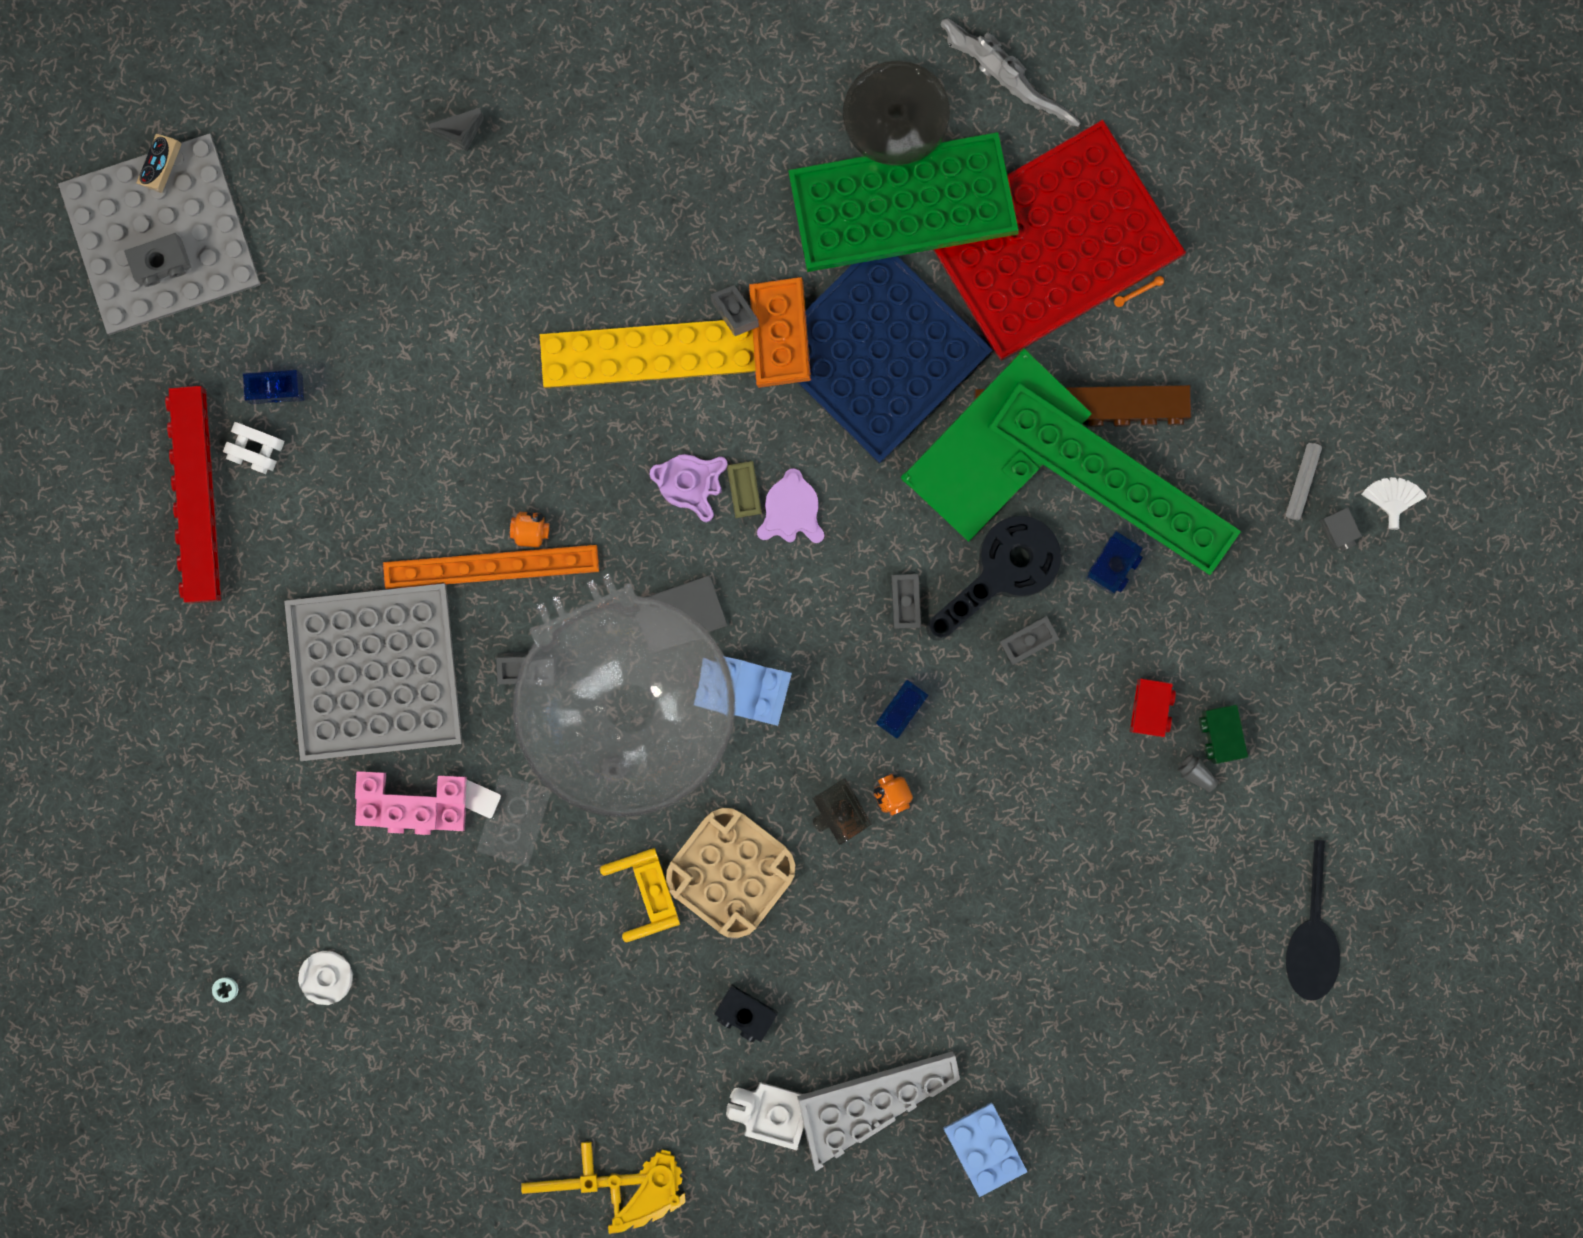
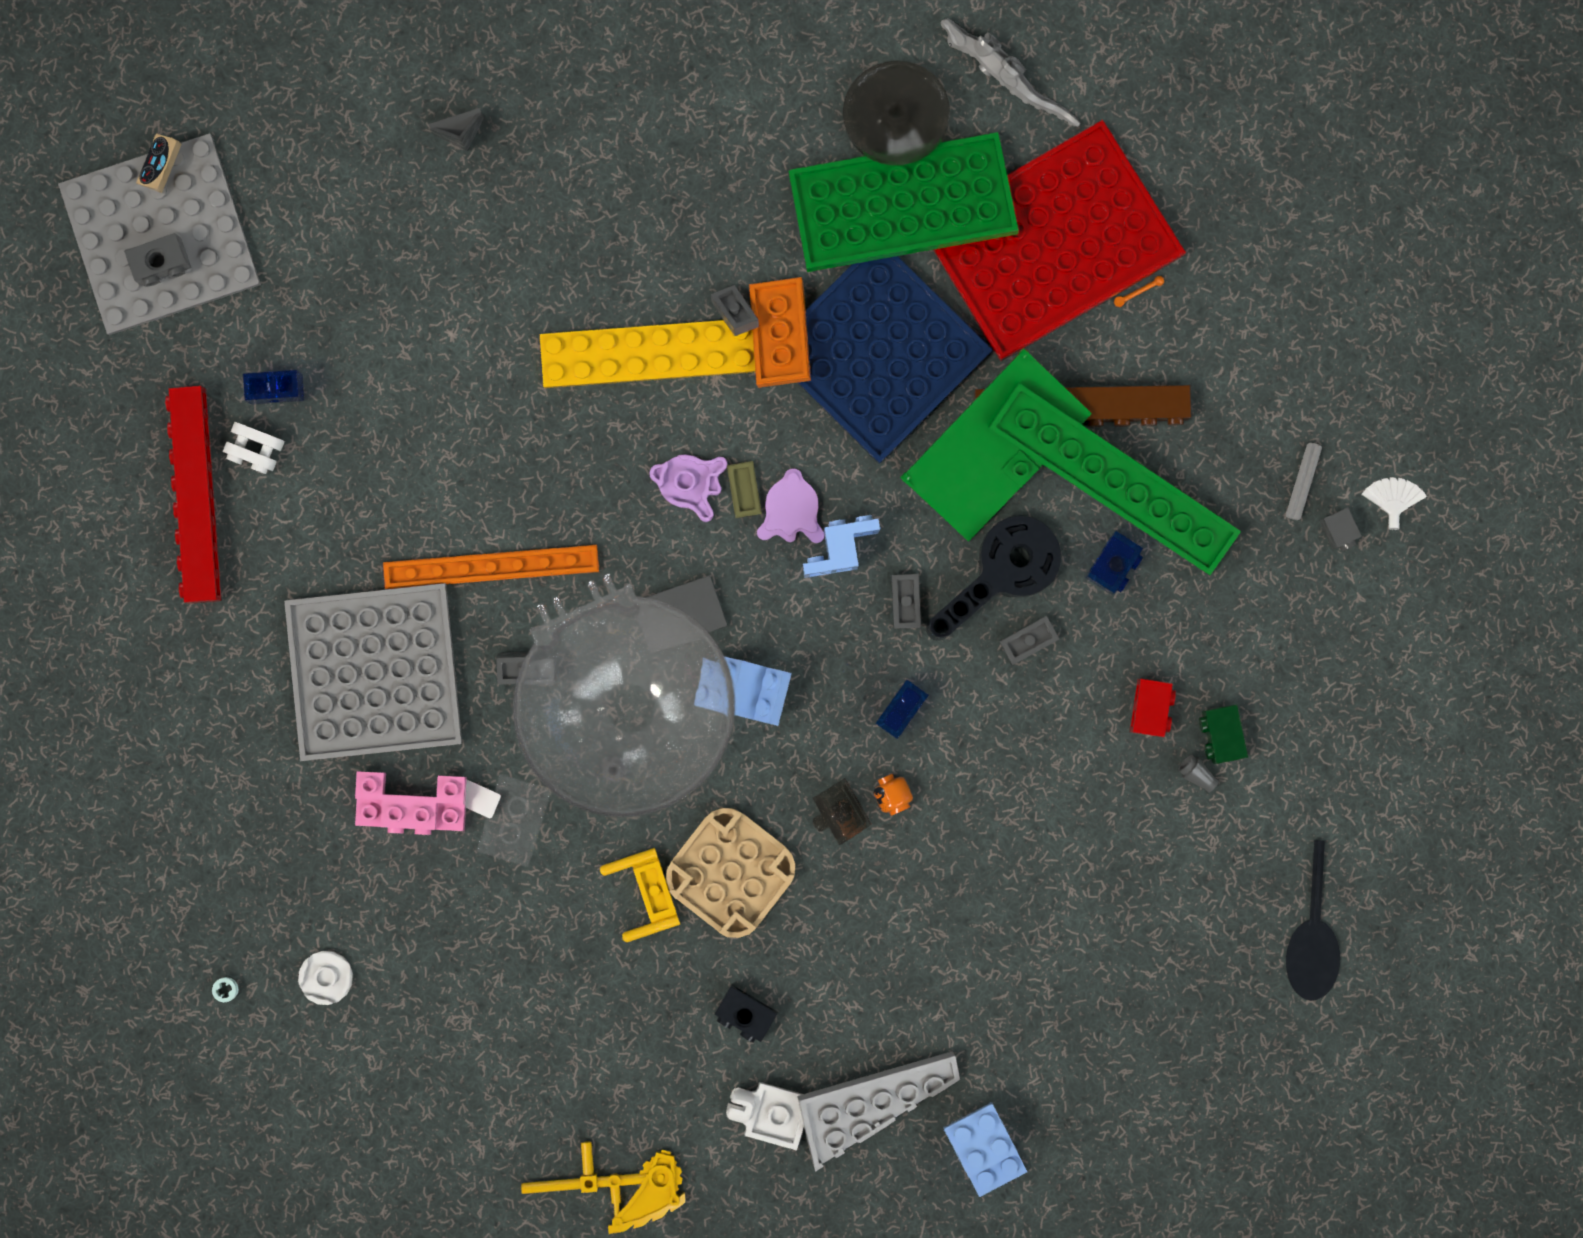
(529, 529): orange head -> none
(841, 546): none -> light blue bracket

